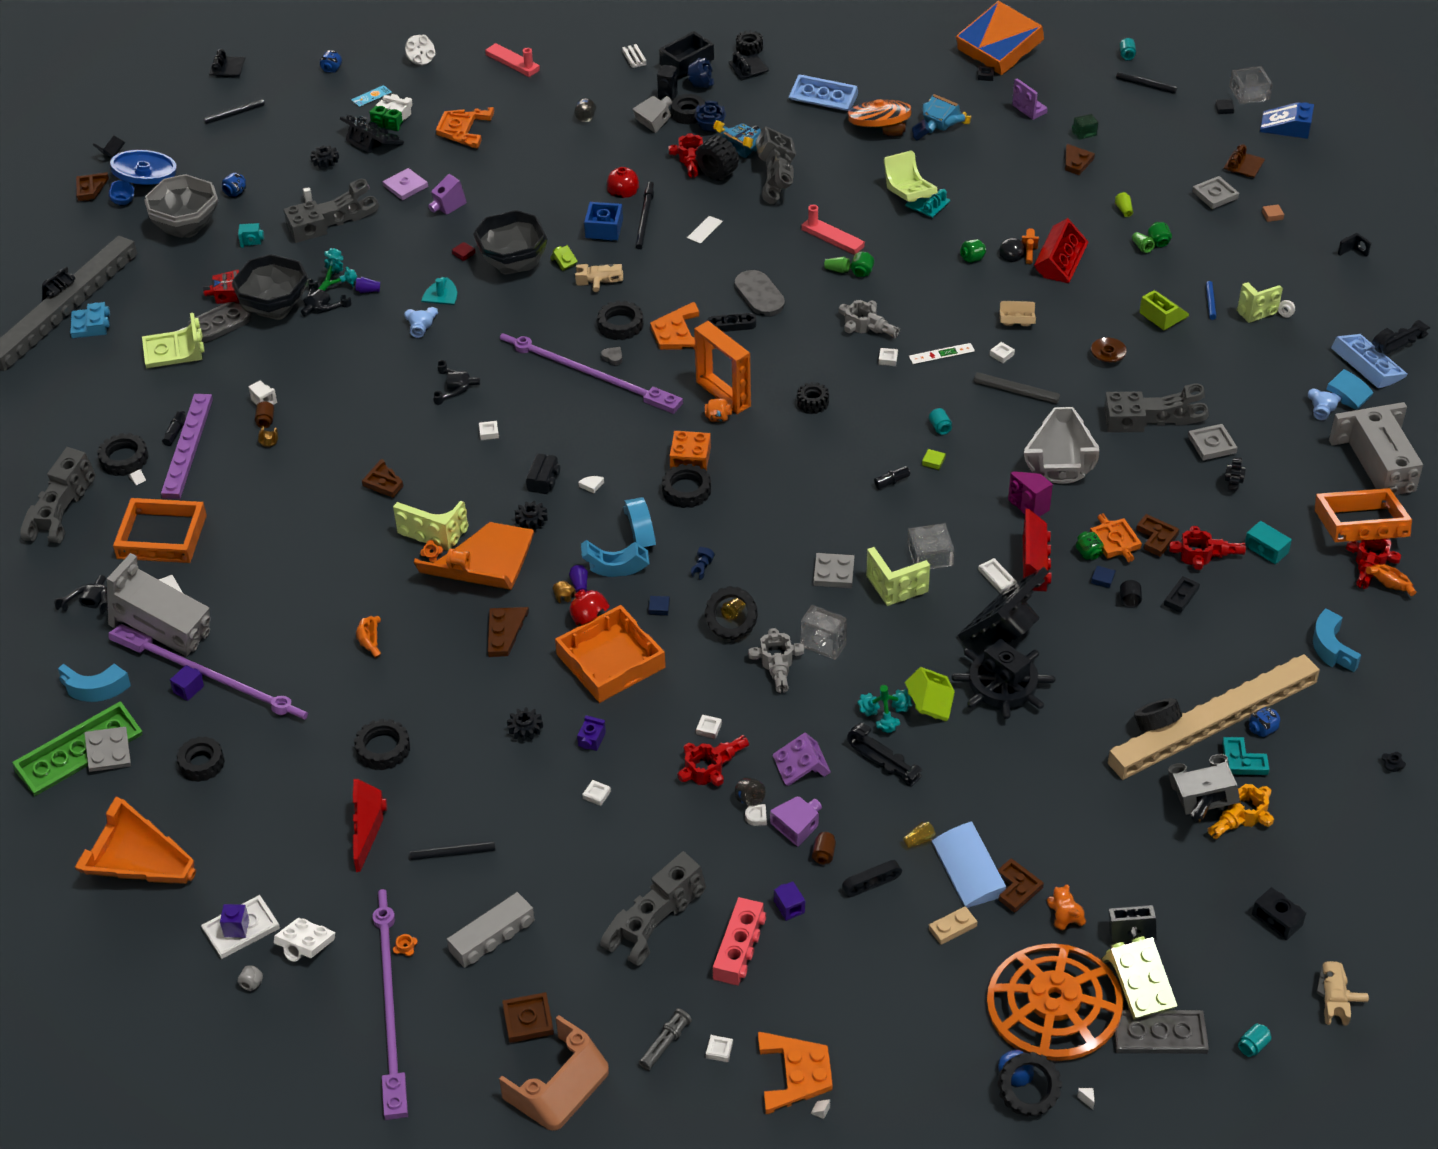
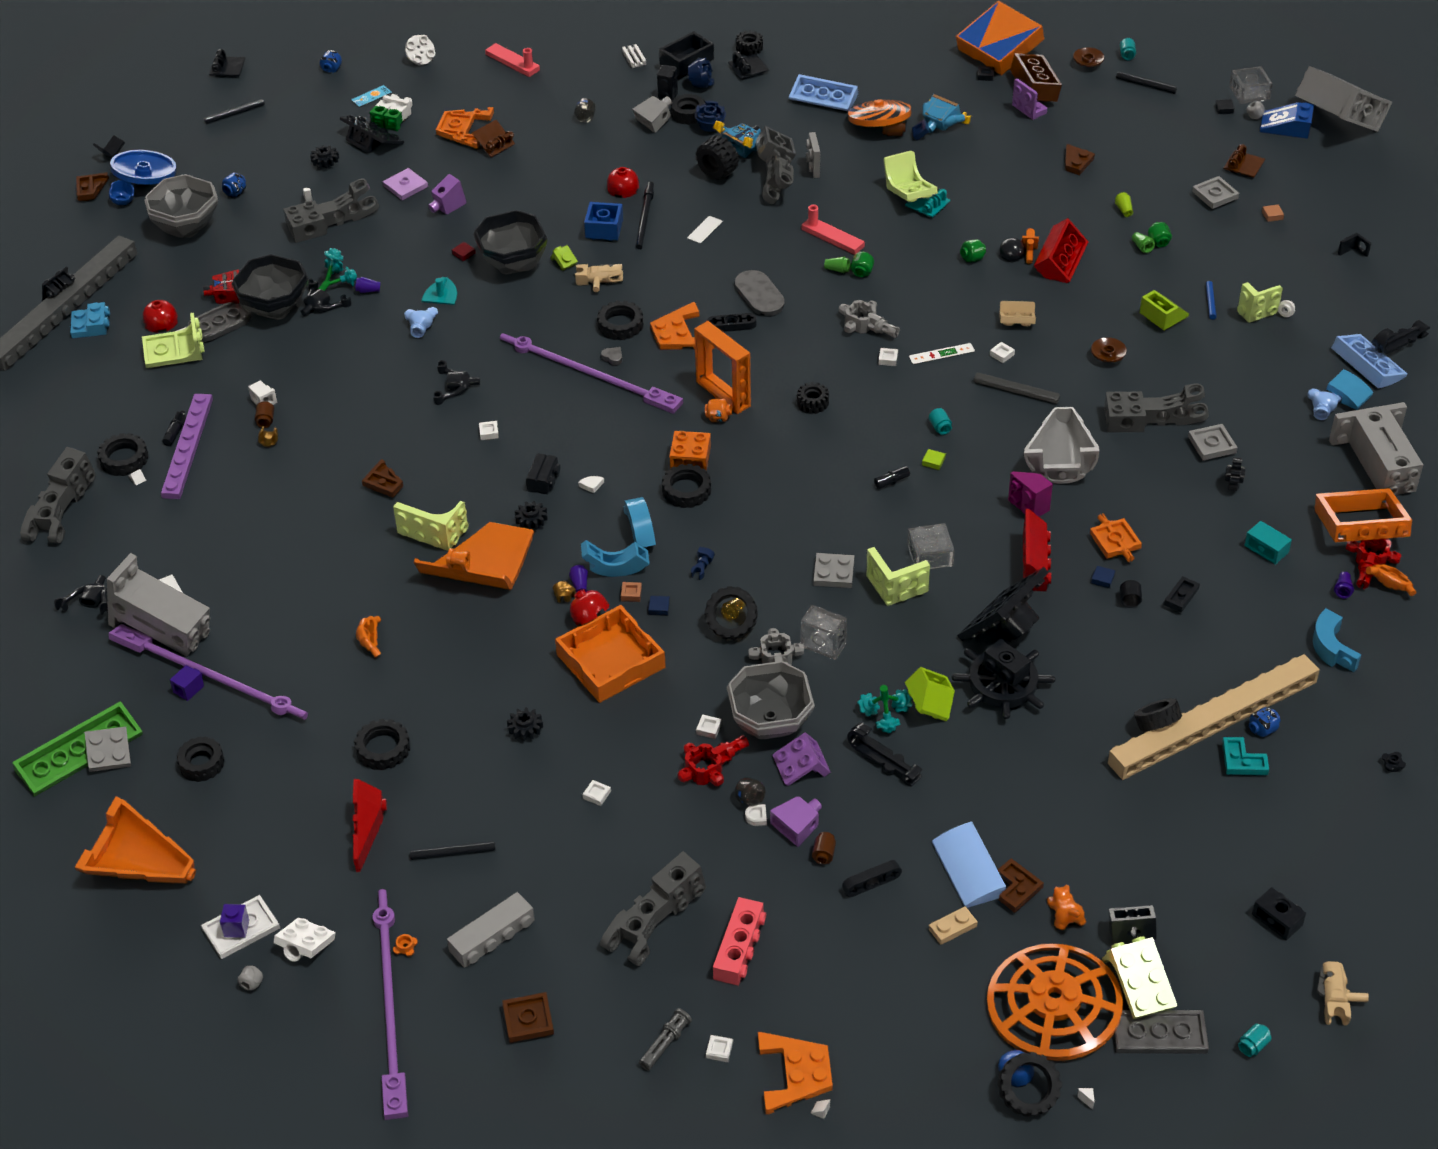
(97, 687): dark azure arch -> none
(159, 316): none -> red cylinder
(160, 551): orange window -> none
(250, 234): teal brick -> none
(431, 546): orange plate -> none
(494, 138): none -> reddish brown hinge
(503, 629): reddish brown wing -> none
(568, 1089): nougat windscreen -> none
(591, 733): dark purple brick -> none
(631, 591): none -> nougat tile
(686, 150): red piece -> none
(770, 699): none -> dark grey rock
(789, 900): dark purple brick -> none
(813, 155): none -> light grey plate
(920, 834): clear yellow cone -> none
(996, 575): white tile -> none
(1037, 74): none -> reddish brown brick
(1085, 126): clear green brick -> none
(1088, 56): none -> reddish brown dish
(1089, 545): green head -> none
(1160, 534): reddish brown plate -> none
(1204, 787): piece -> none
(1212, 547): red piece -> none
(1237, 815): light orange piece -> none
(1255, 110): none -> light grey piece
(1343, 99): none -> light grey brick
(1344, 586): none -> dark purple cone

